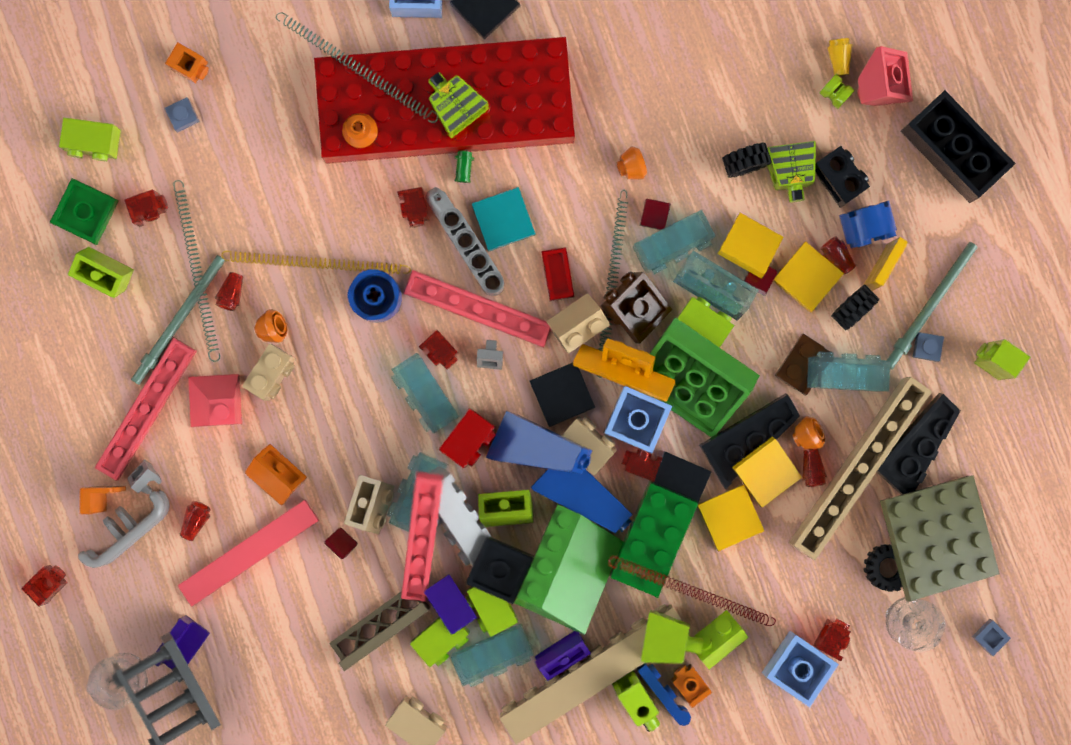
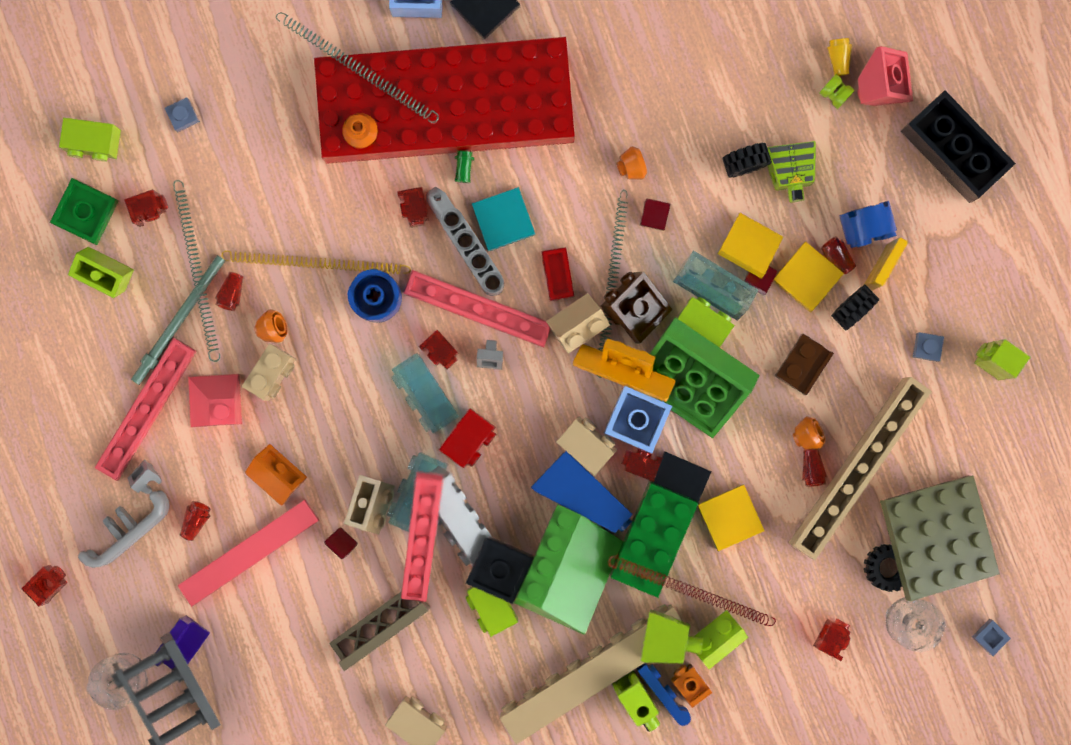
(95, 498): orange panel -> none
(182, 57): orange brick -> none
(436, 642): lime brick -> none
(450, 604): dark purple panel -> none
(455, 103): torso -> none
(492, 655): clear light blue brick -> none
(505, 508): lime brick -> none
(533, 445): slope -> none
(561, 655): dark purple panel -> none
(562, 394): black tile -> none
(674, 242): clear light blue brick -> none
(746, 435): black wing -> none
(767, 472): yellow tile -> none
(799, 668): light blue brick -> none
(835, 180): black brick -> none
(848, 372): clear light blue brick -> none
(903, 344): sand green bar -> none
(918, 445): black wing -> none

